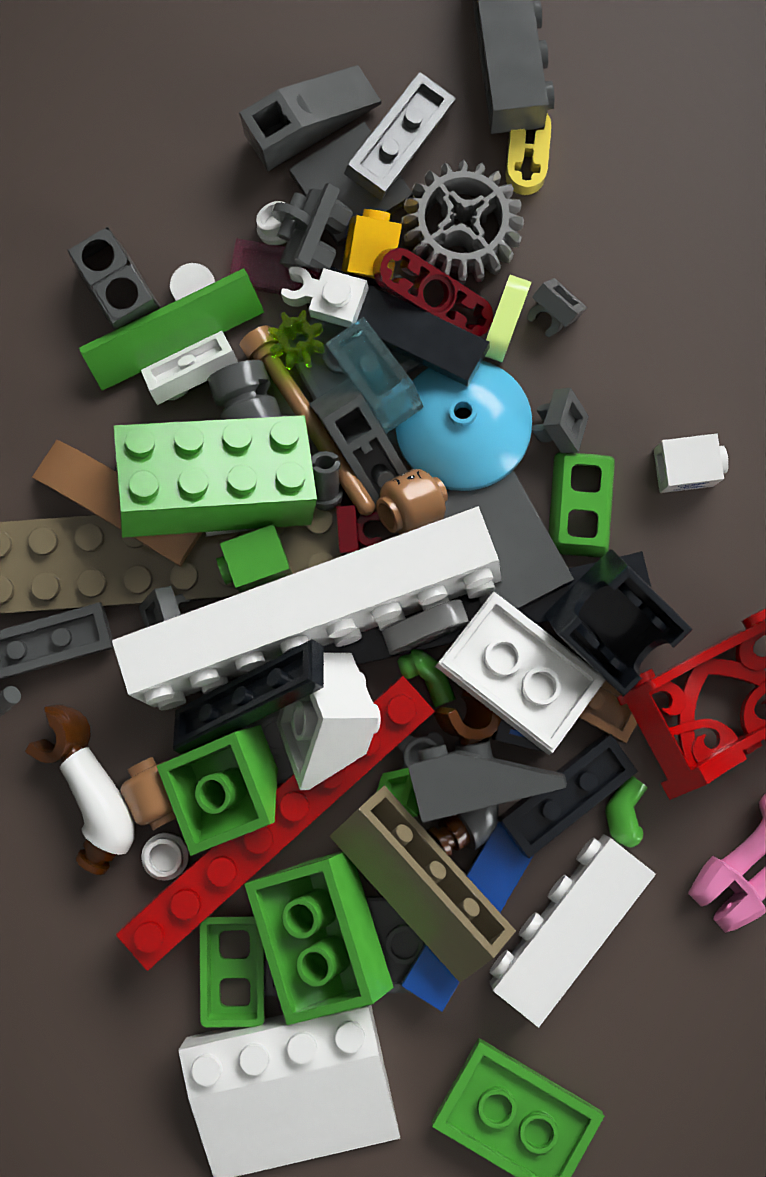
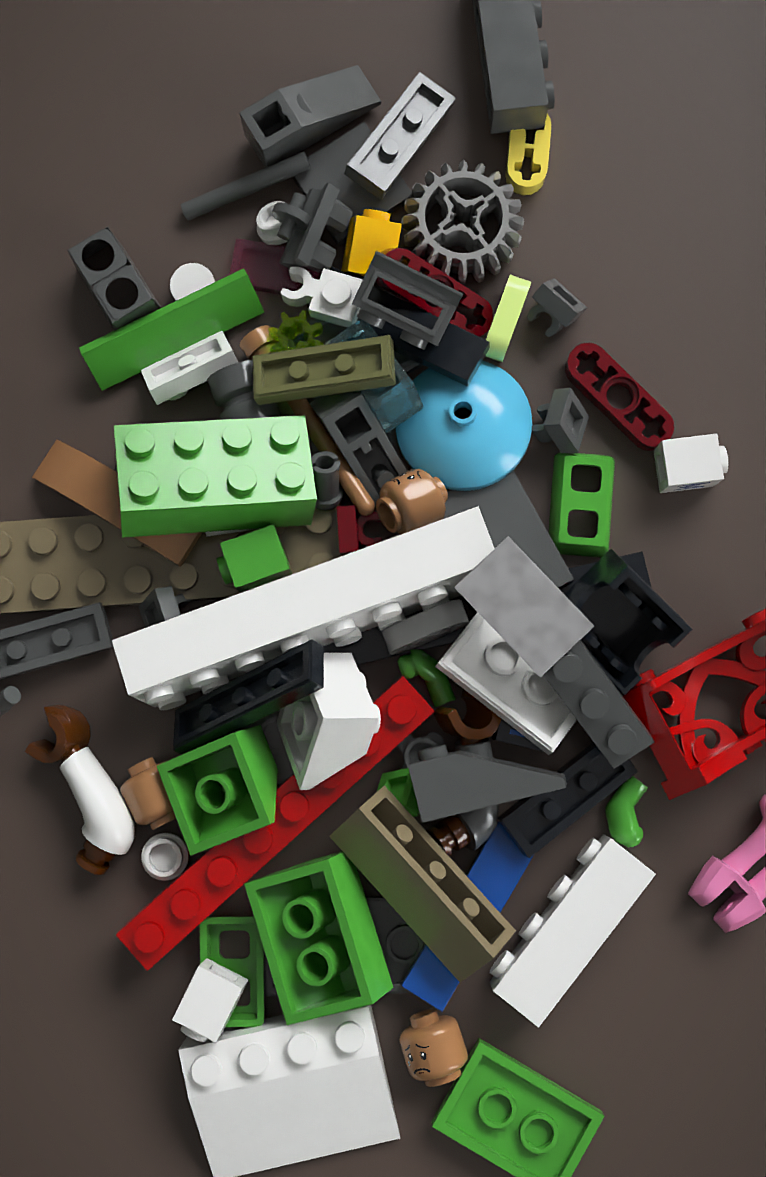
(209, 1001): none -> white brick
(245, 186): none -> dark grey piece
(324, 370): none -> olive tile
(414, 282): none -> dark grey window
(433, 1048): none -> medium nougat head
(524, 606): none -> flat silver sticker
(585, 384): none -> dark red beam
(598, 705): none -> dark grey plate

